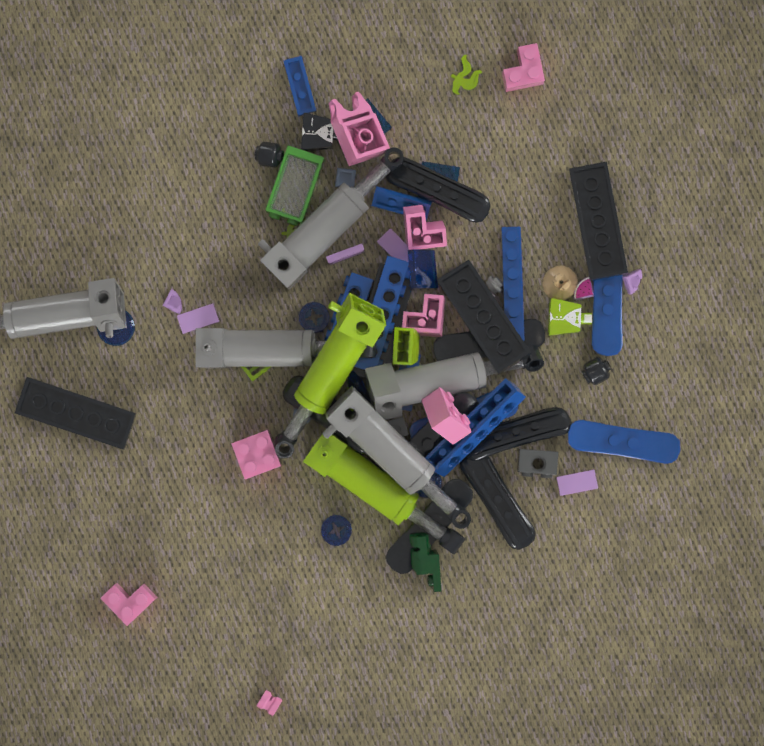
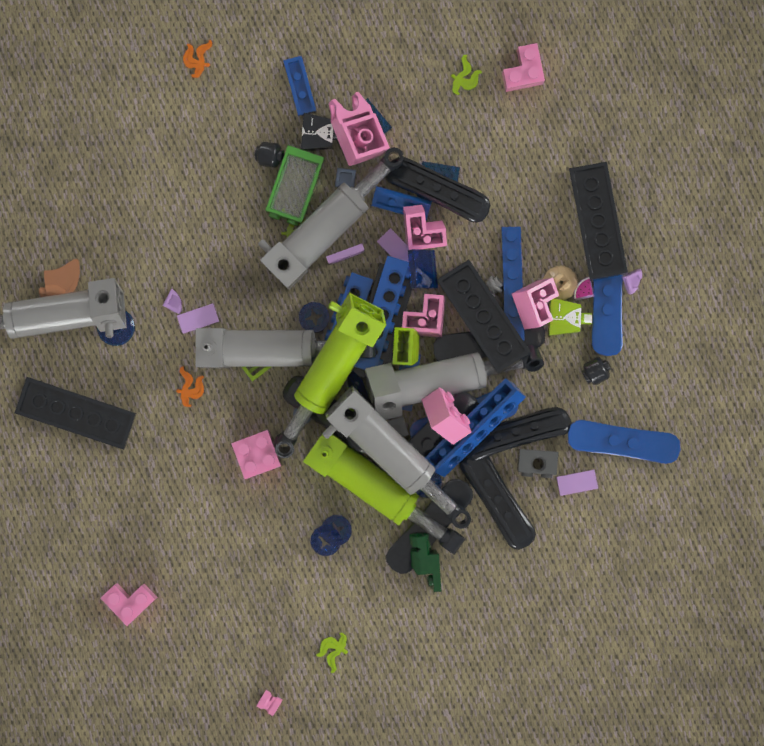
(61, 280): none -> nougat arm
(194, 393): none -> orange piece
(199, 64): none -> orange piece
(324, 531): none -> clear blue gear
(331, 642): none -> lime piece
(532, 302): none -> bright pink brick

